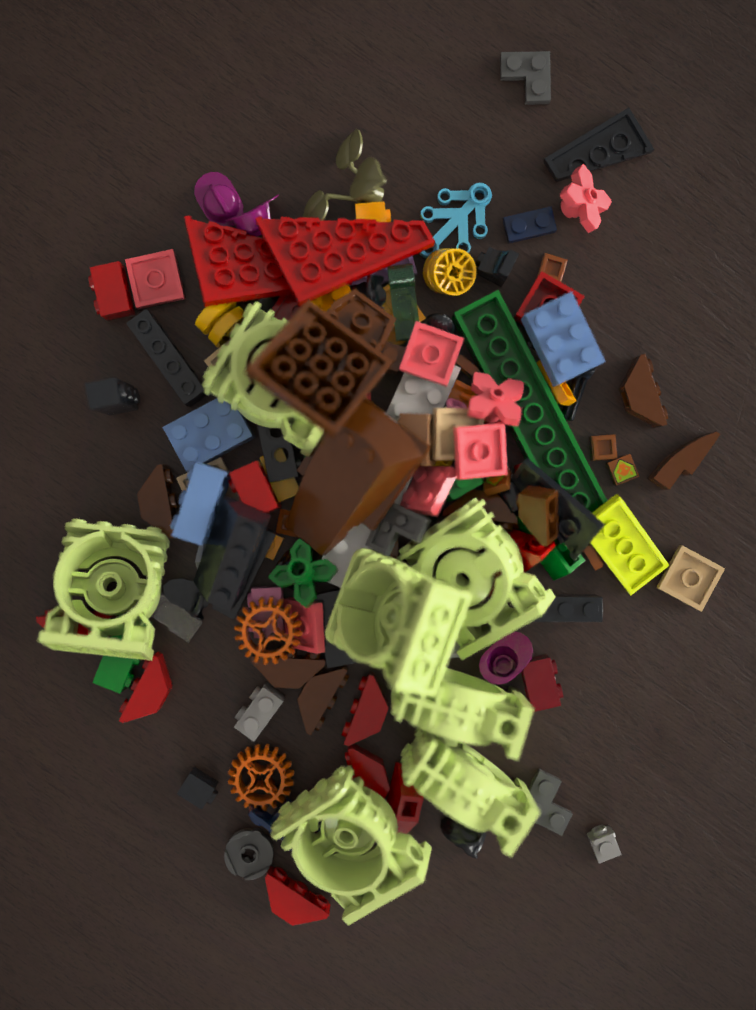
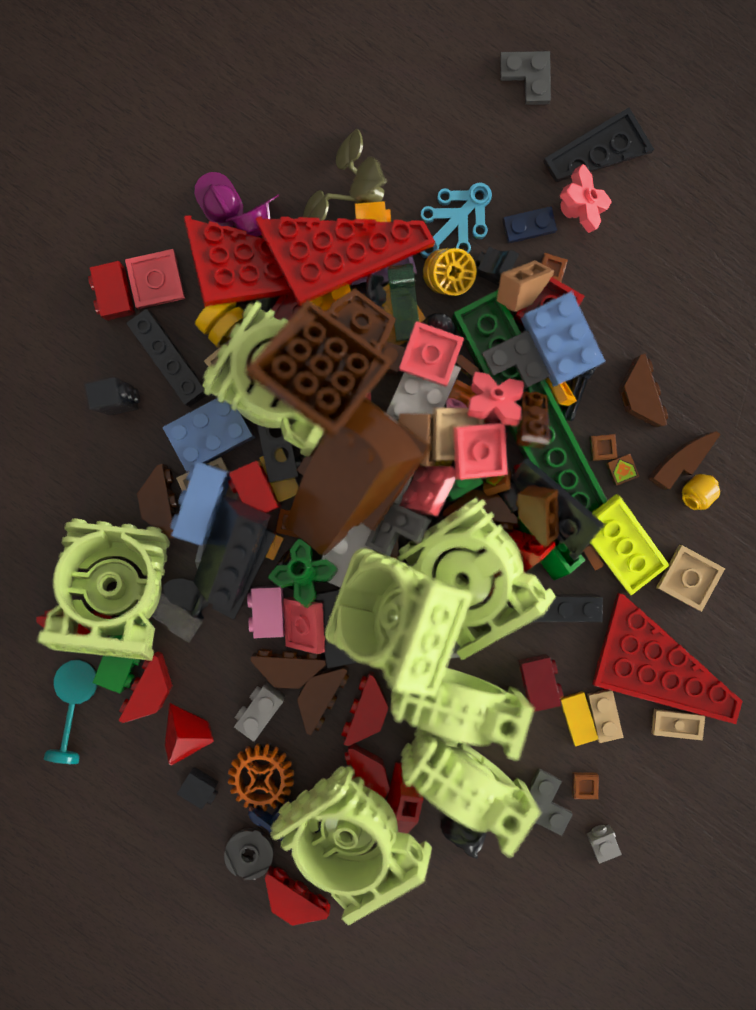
(73, 686): none -> teal piece
(185, 734): none -> red slope
(258, 626): orange gear -> none
(506, 658): magenta piece -> none
(522, 354): none -> dark grey plate
(523, 285): none -> medium nougat slope
(534, 421): none -> reddish brown slope
(579, 718): none -> yellow tile
(585, 785): none -> dark orange tile
(605, 715): none -> tan plate
(652, 666): none -> red wing
(678, 724): none -> tan plate
(700, 492): none -> yellow head

